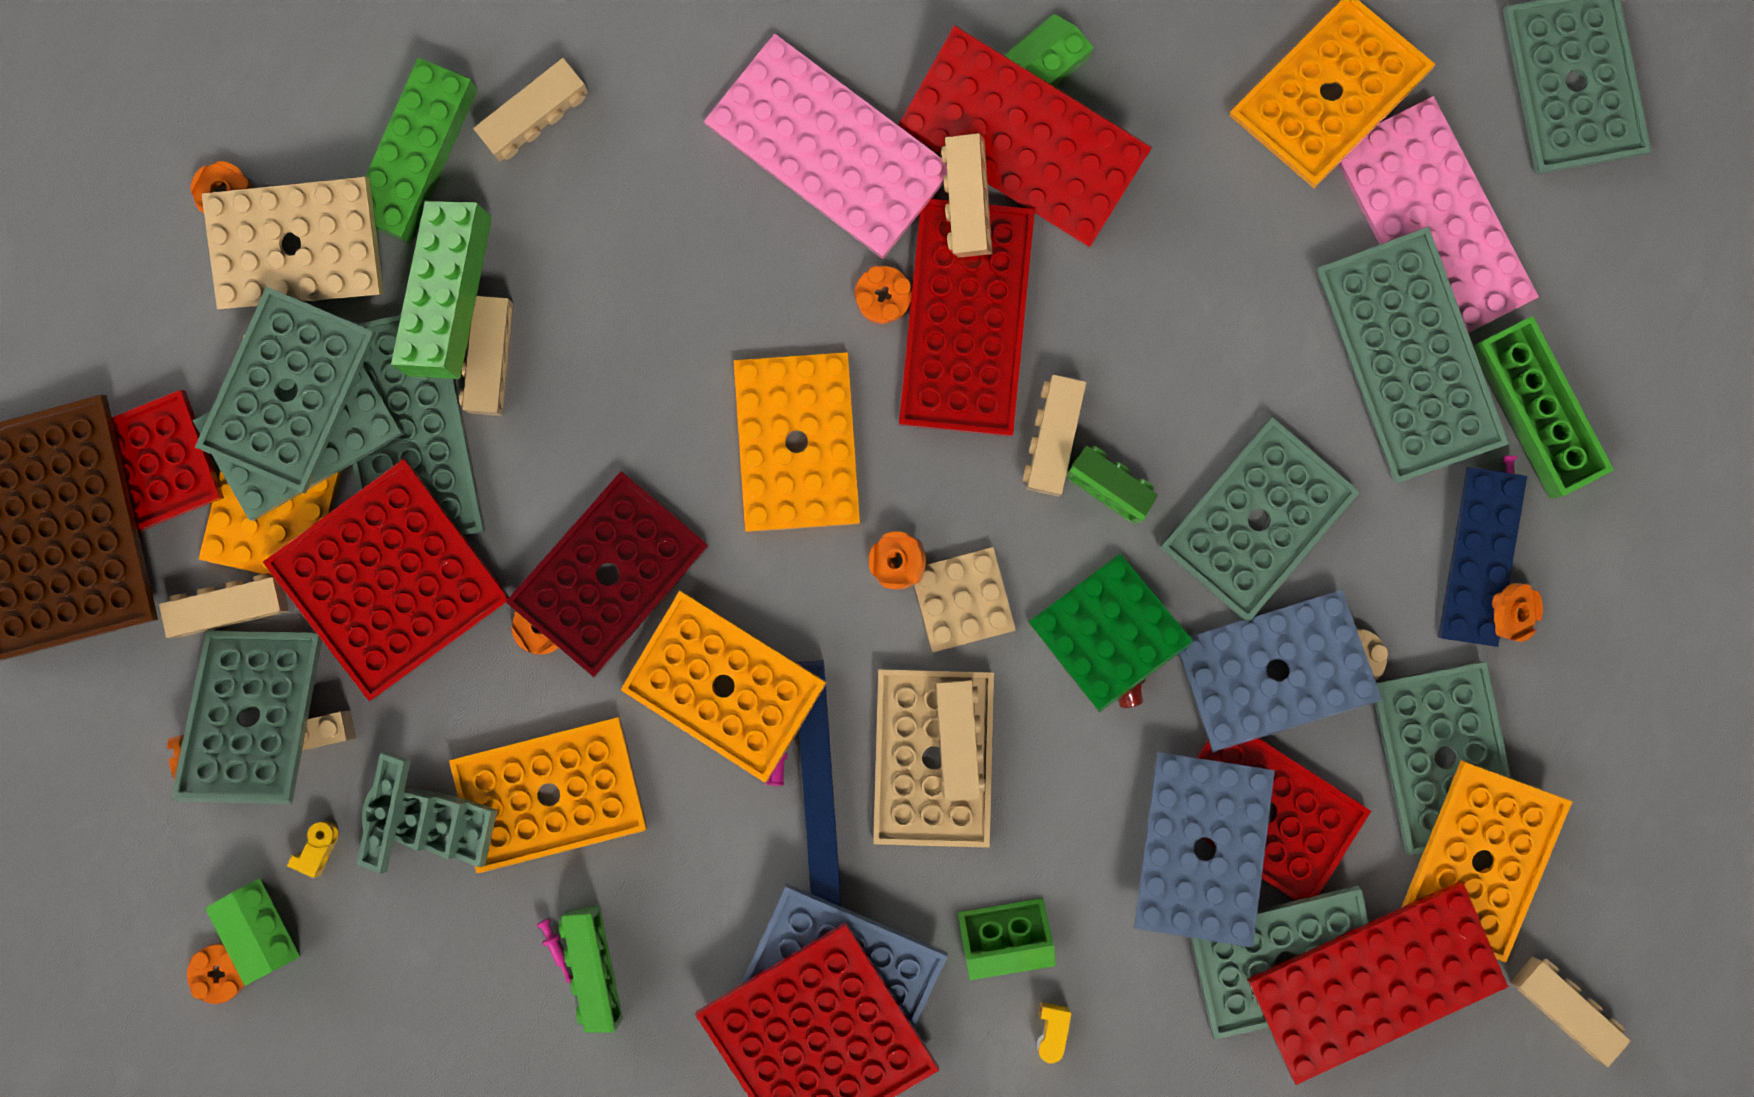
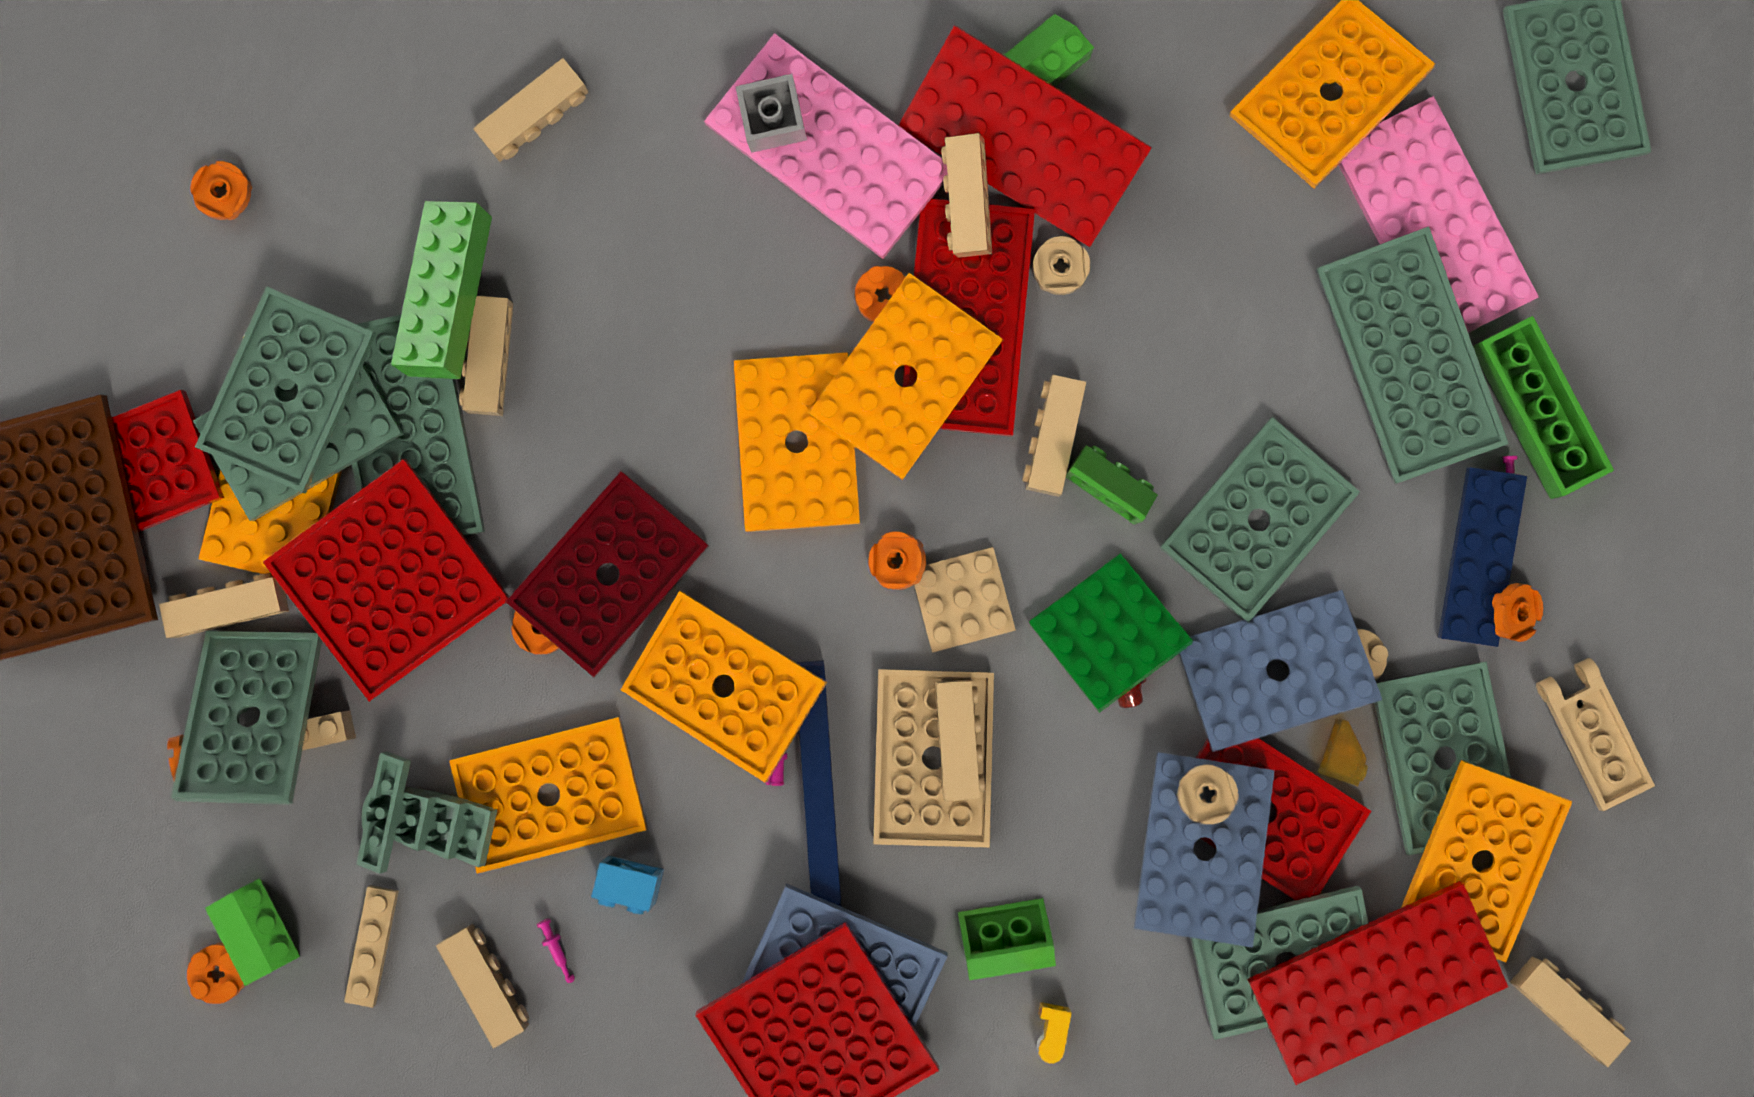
(321, 841): yellow leg -> none
(335, 235): tan plate -> none
(371, 946): none -> tan plate
(417, 146): bright green brick -> none
(483, 985): none -> tan brick
(591, 969): bright green slope -> none
(627, 884): none -> dark azure brick
(771, 113): none -> light grey brick
(897, 421): none -> light orange plate
(1072, 254): none -> tan plate
(1215, 779): none -> tan plate
(1343, 755): none -> clear yellow slope
(1597, 738): none -> tan hinge

